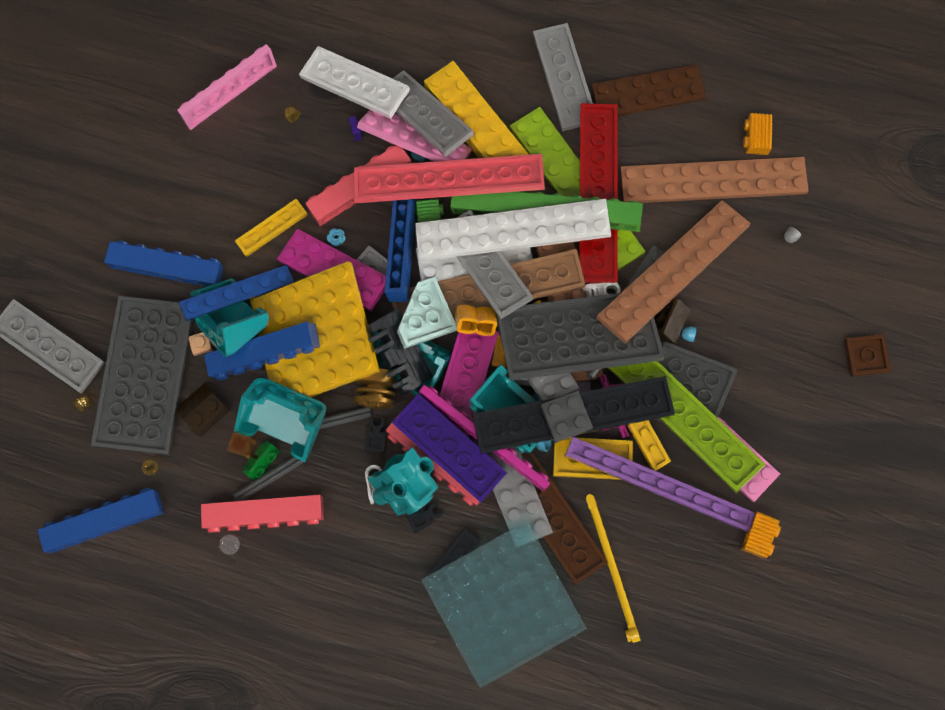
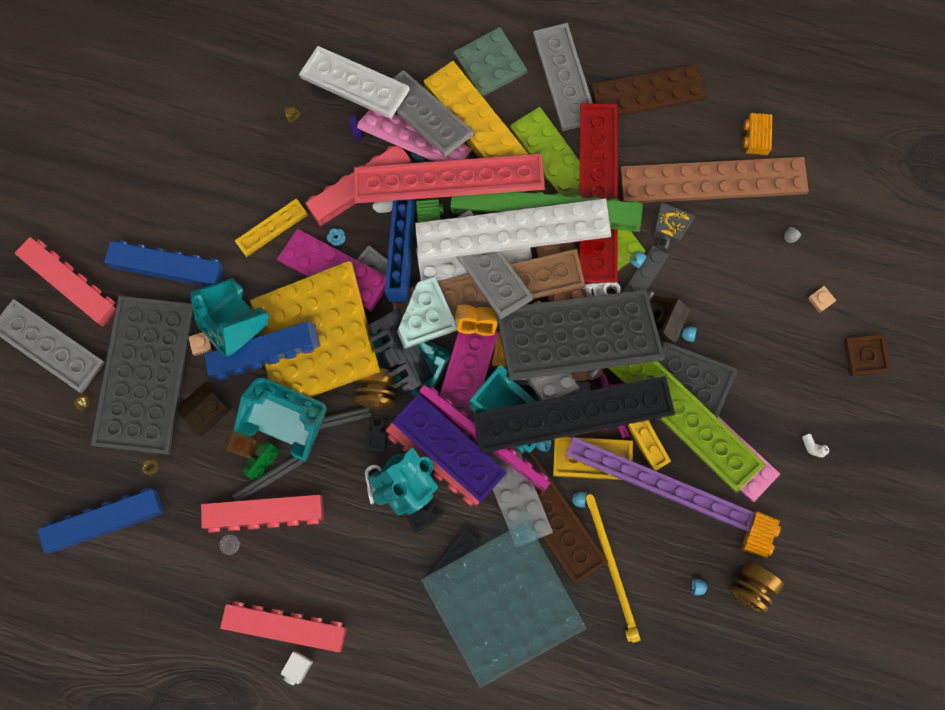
(65, 281): none -> coral brick
(227, 87): bright pink plate -> none
(236, 293): blue plate -> none
(282, 627): none -> coral brick
(296, 668): none -> white brick
(383, 206): none -> white arm
(490, 62): none -> sand green plate
(566, 417): dark grey plate -> none
(579, 499): none -> medium azure hinge
(637, 262): none -> medium azure hinge
(671, 225): none -> dark grey torso
(672, 271): nougat plate -> none
(699, 587): none -> medium azure hinge
(756, 587): none -> pearl gold wheel
(813, 448): none -> white arm
(822, 299): none -> light nougat plate

